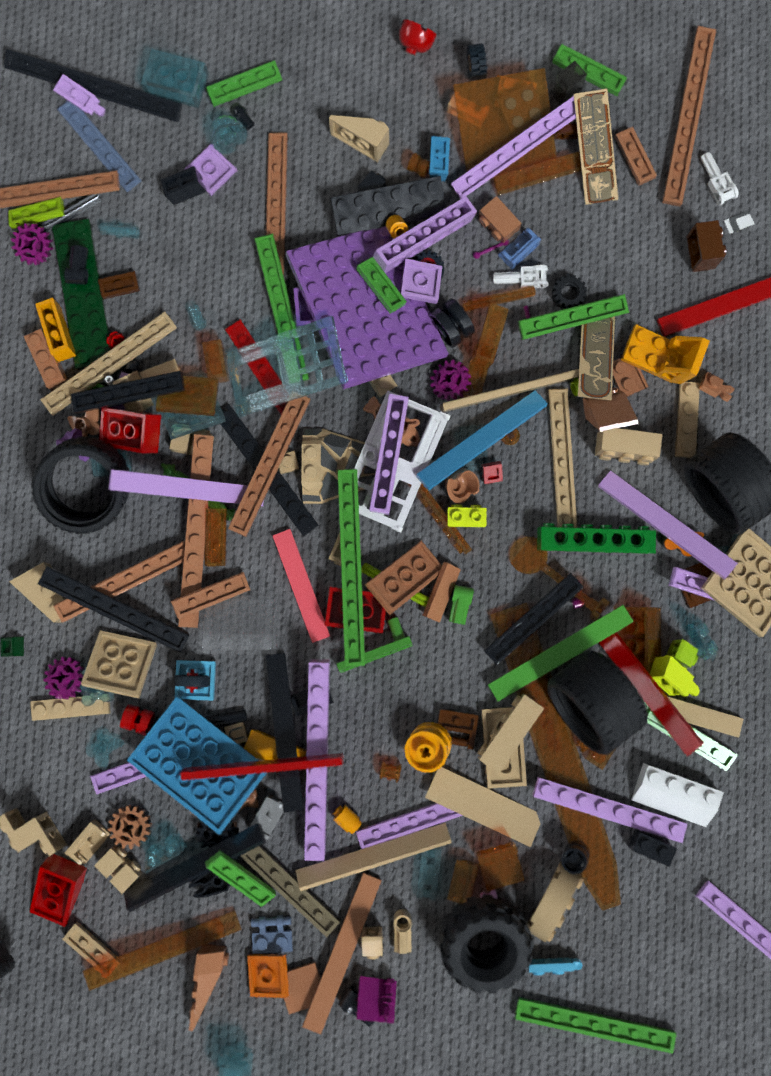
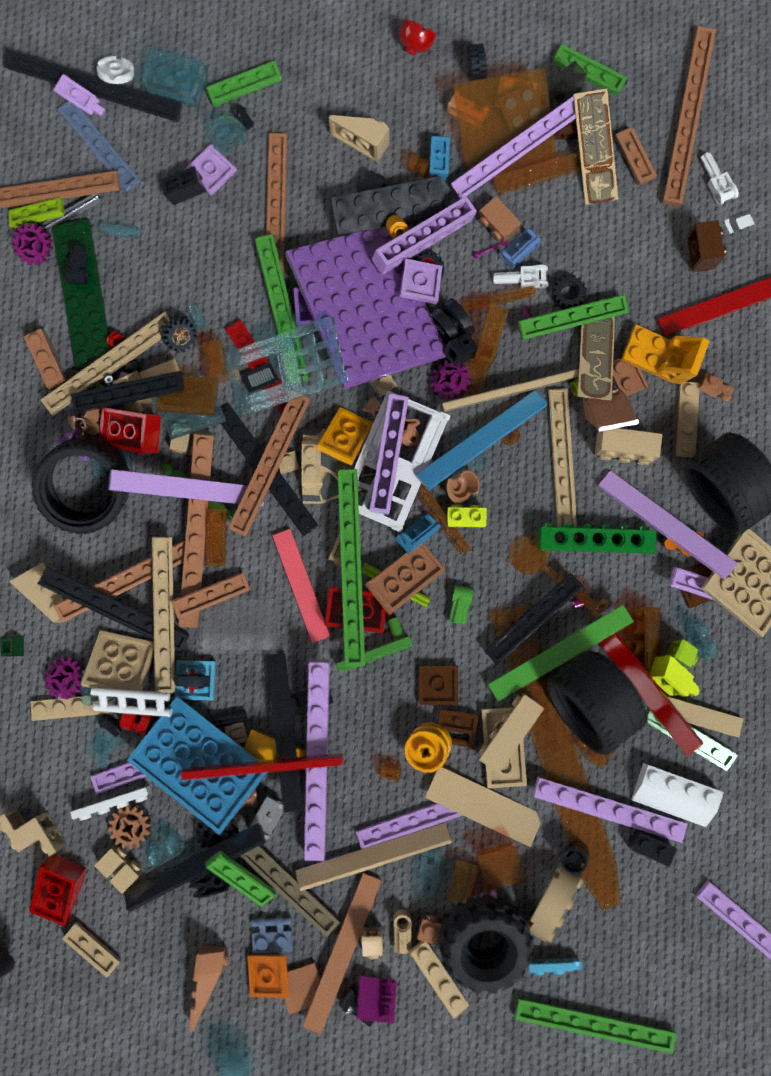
(55, 329): light orange brick -> none
(88, 842): tan hinge -> none
(104, 806): none -> white plate
(109, 724): none -> black pin
(115, 70): none -> white tile
(119, 285): reddish brown plate -> none
(122, 707): none -> white bar
(162, 950): clear orange tile -> none
(163, 614): none -> tan tile
(181, 340): none -> black wheel
(259, 377): none -> black sticker
(345, 436): none -> light orange plate
(346, 819): light orange brick -> none
(381, 285): bright green plate -> none
(418, 533): none -> dark azure hinge
(429, 929): none -> nougat brick
(438, 685): none -> reddish brown plate
(438, 978): none -> tan plate
(441, 592): nougat tile -> none
(460, 349): none -> black brick
(492, 472): plate -> none

